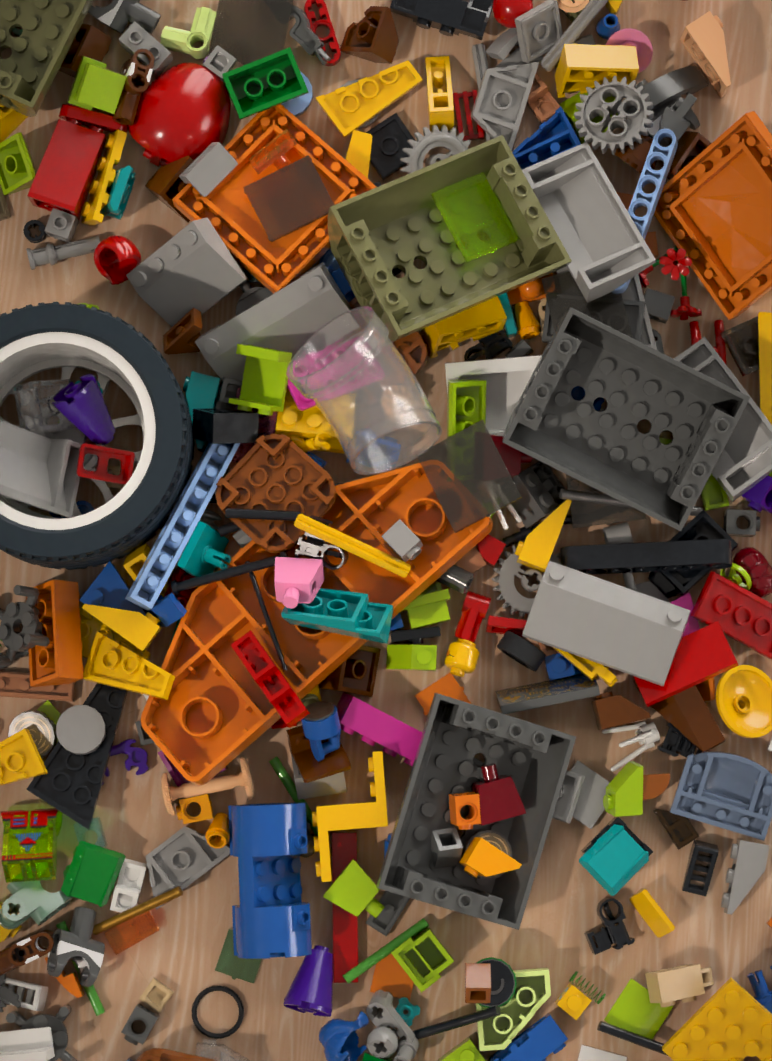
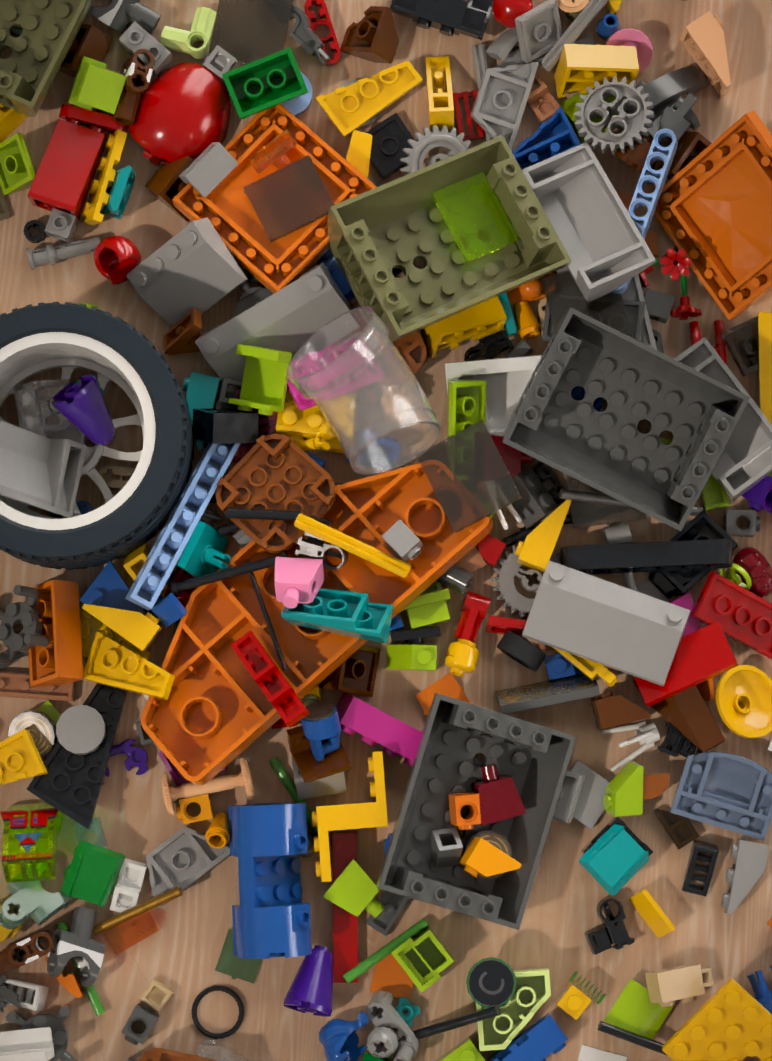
(104, 455): red piece -> none
(477, 982): brick -> none

